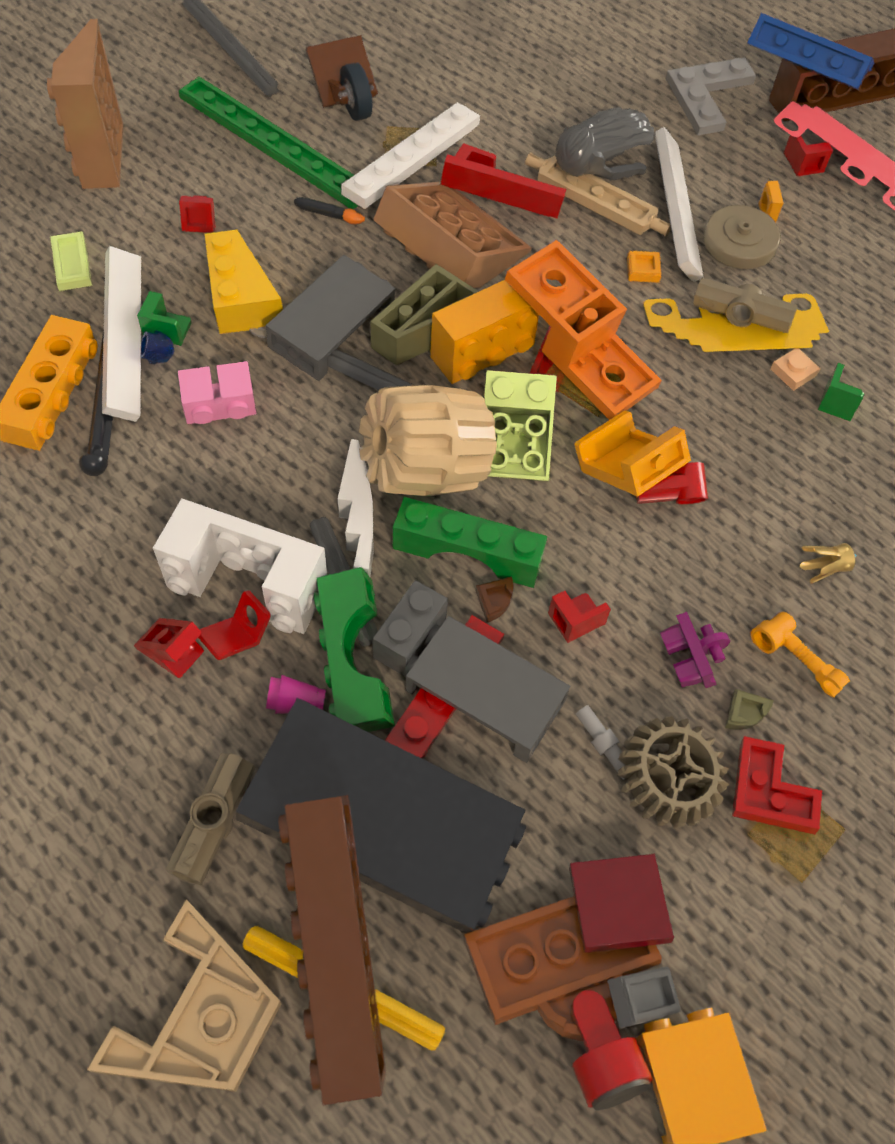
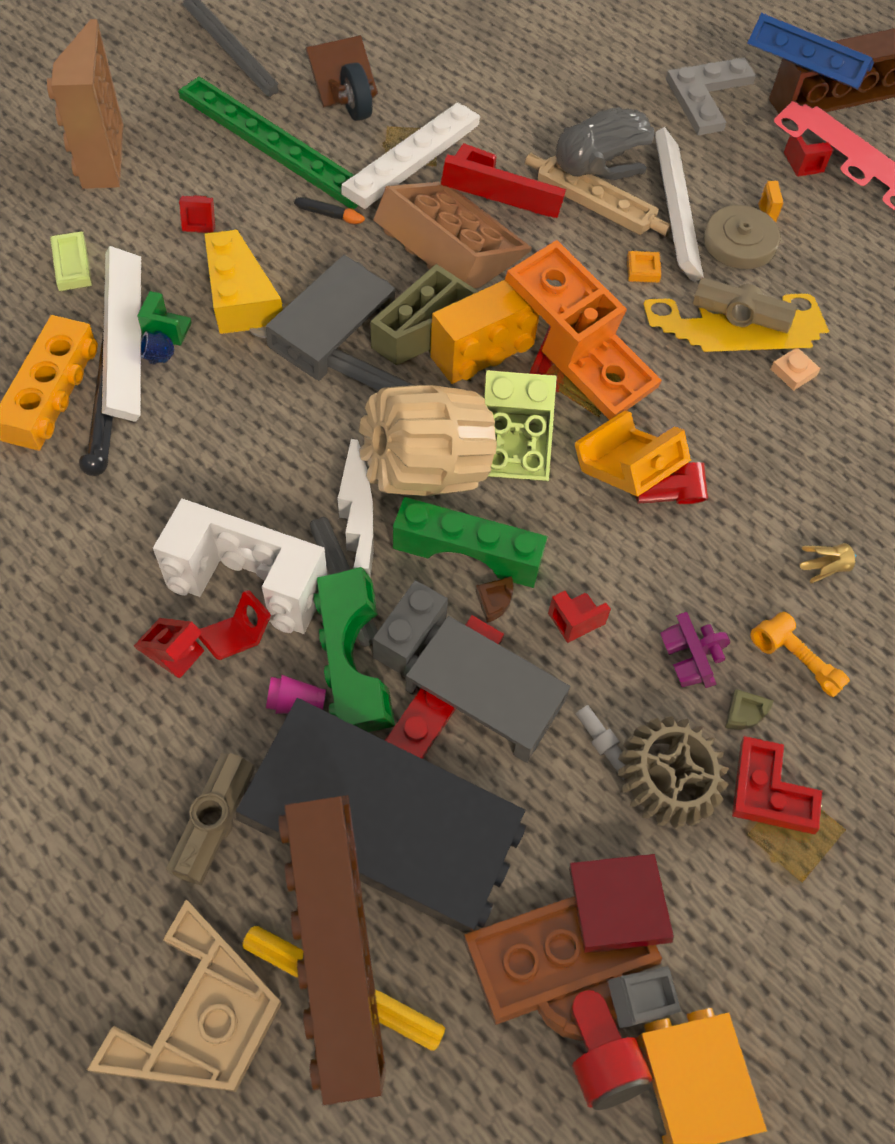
(217, 401): bright pink piece -> none
(840, 398): green panel -> none

